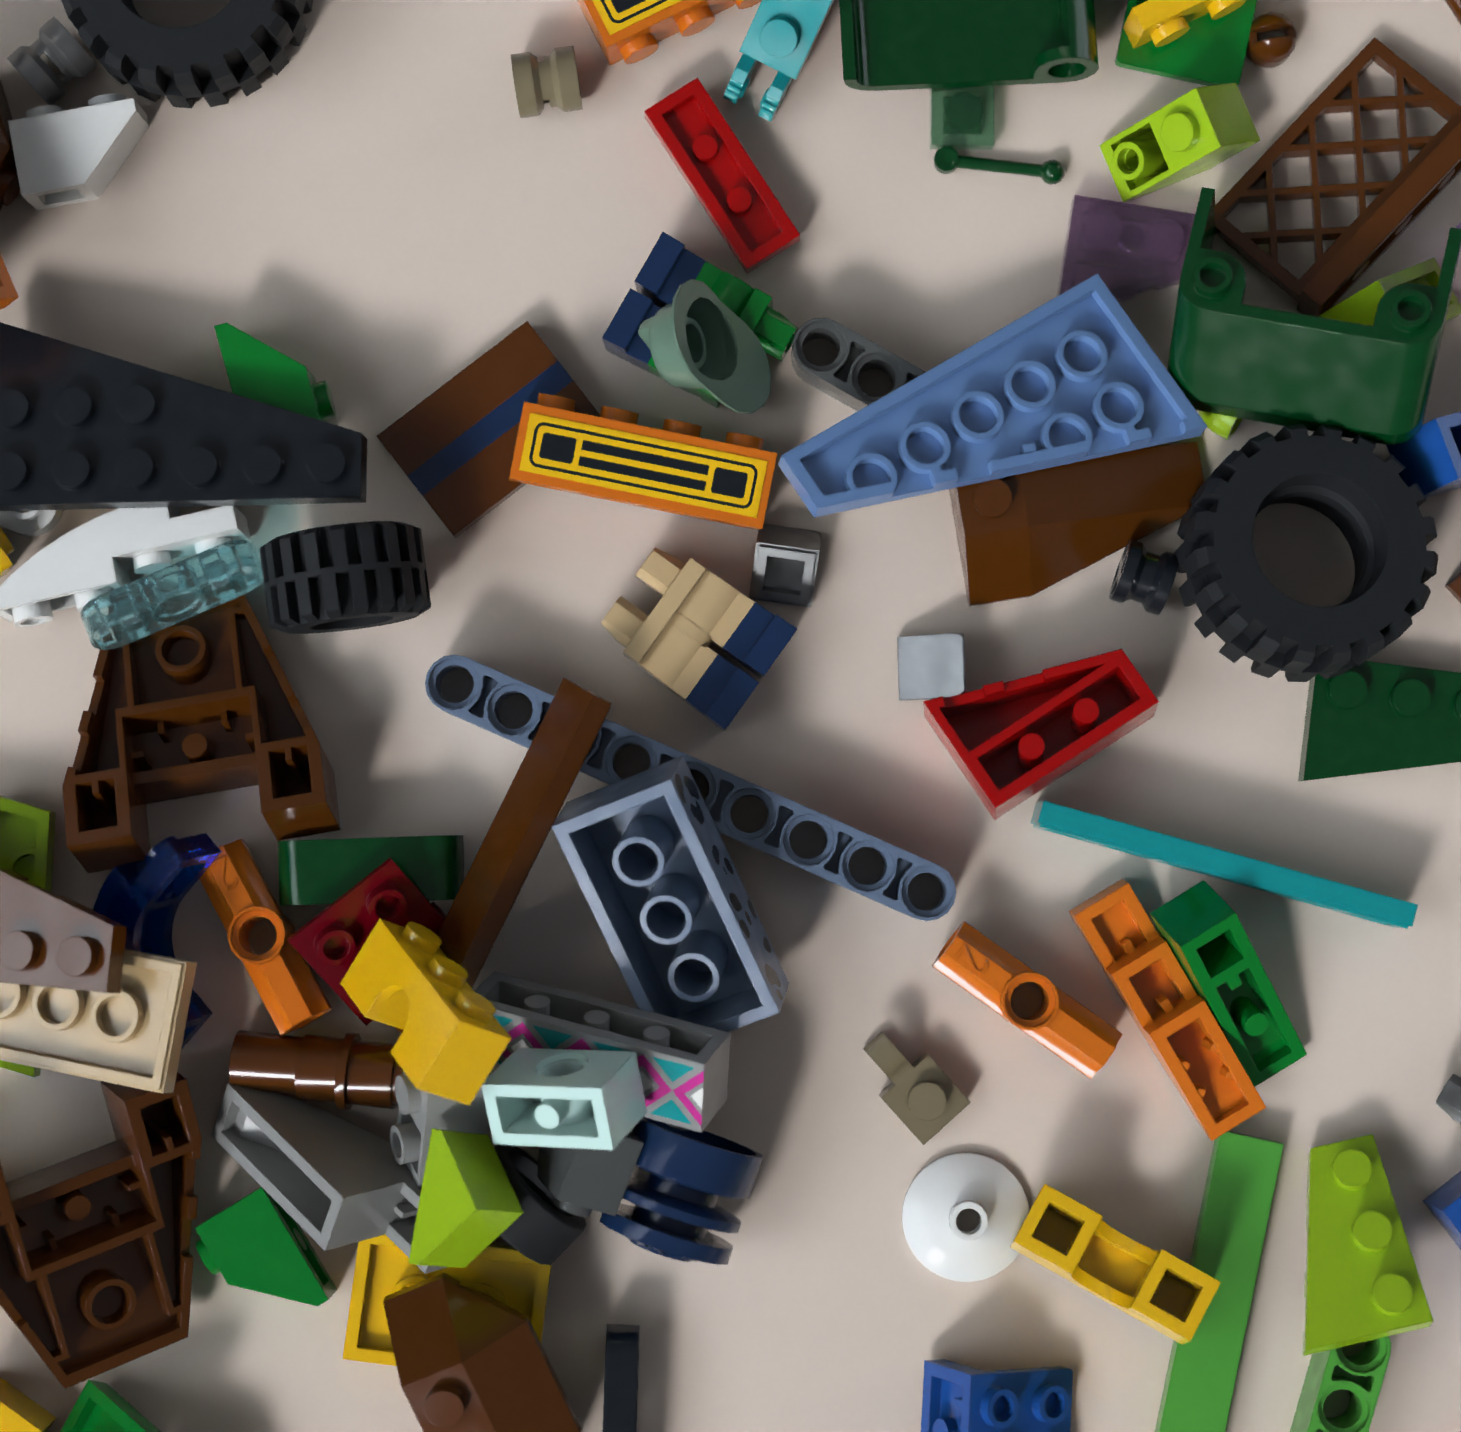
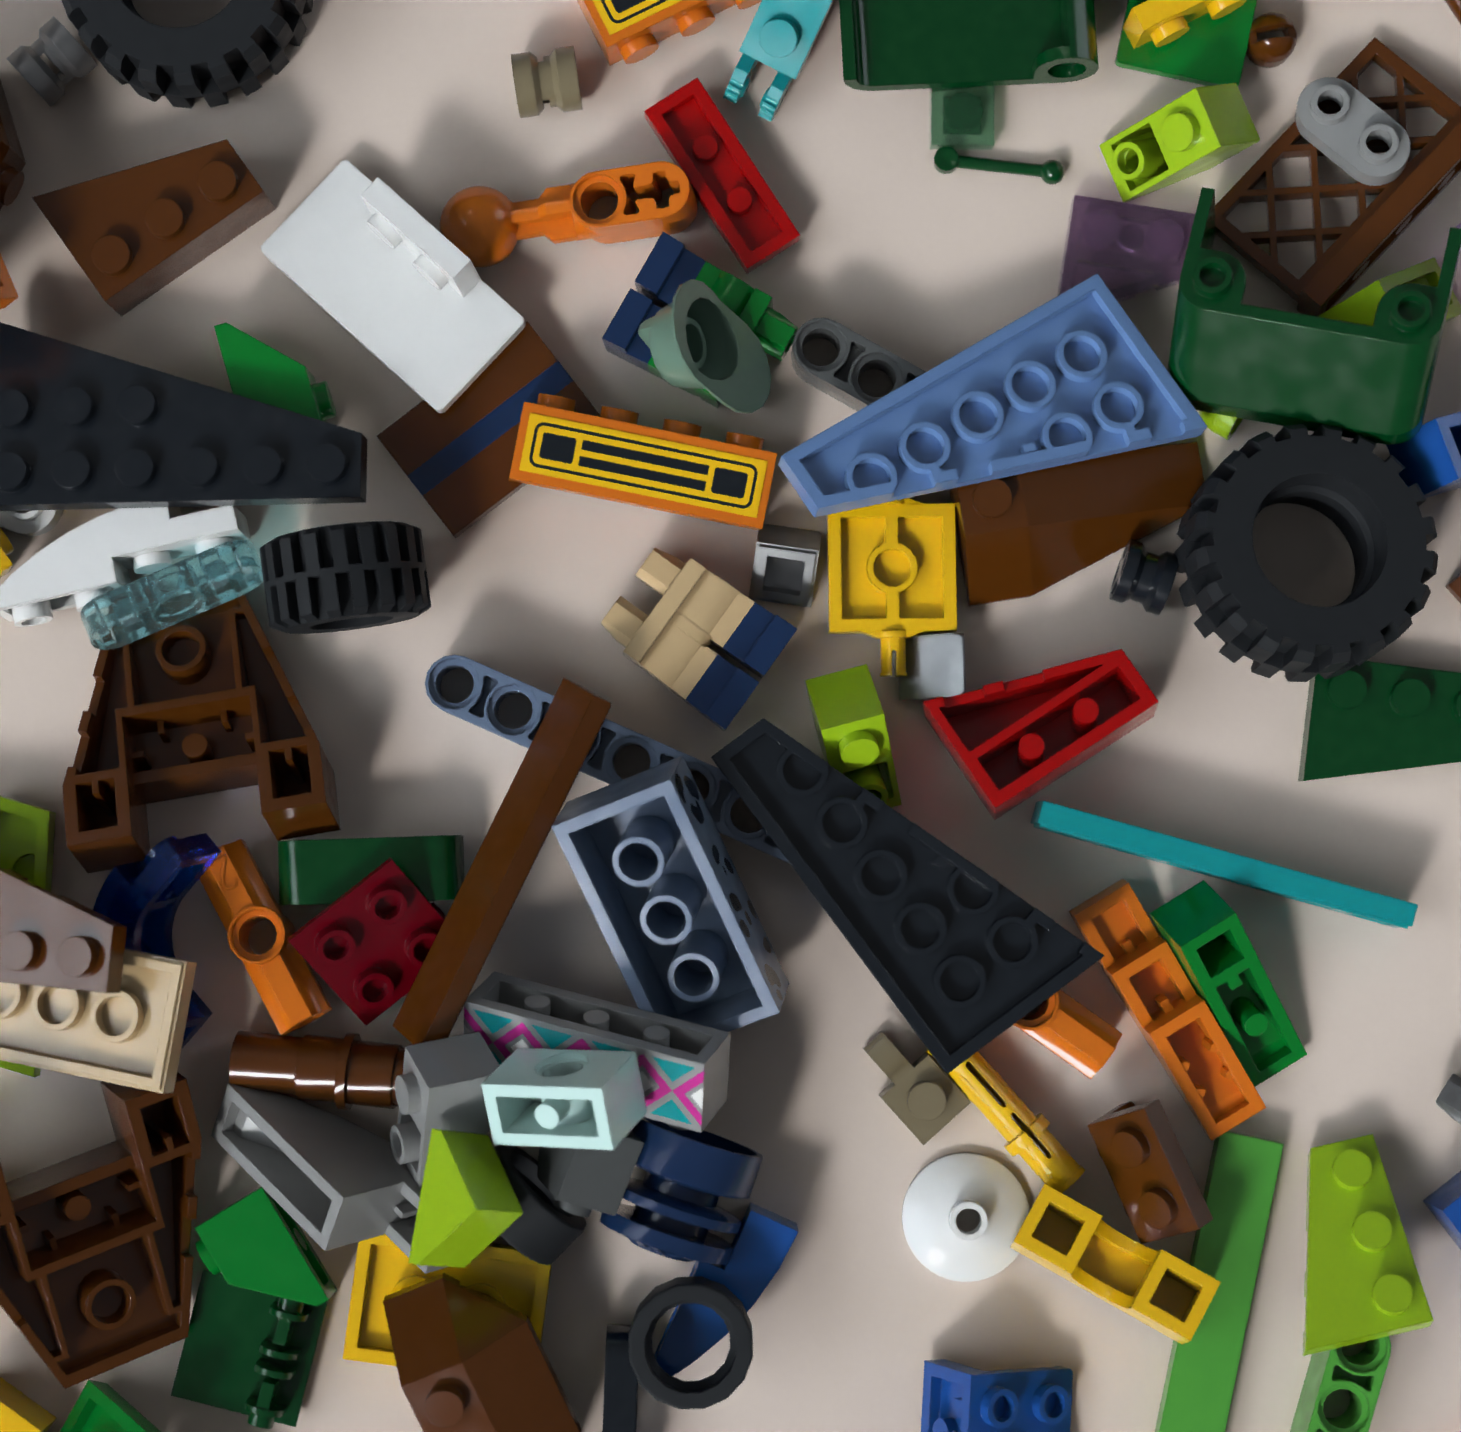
(76, 151): white slope -> none
(155, 219): none -> reddish brown wedge
(248, 1352): none -> dark green hinge
(394, 284): none -> white bracket
(446, 1026): yellow arch -> none
(489, 225): none -> orange beam
(690, 1393): none -> black tyre
(754, 1261): none -> blue slope
(854, 730): none -> lime slope
(892, 574): none -> yellow plate
(924, 920): none -> black wing
(1055, 1167): none -> yellow pin
(1149, 1171): none -> reddish brown bracket
(1346, 133): none -> light grey plate

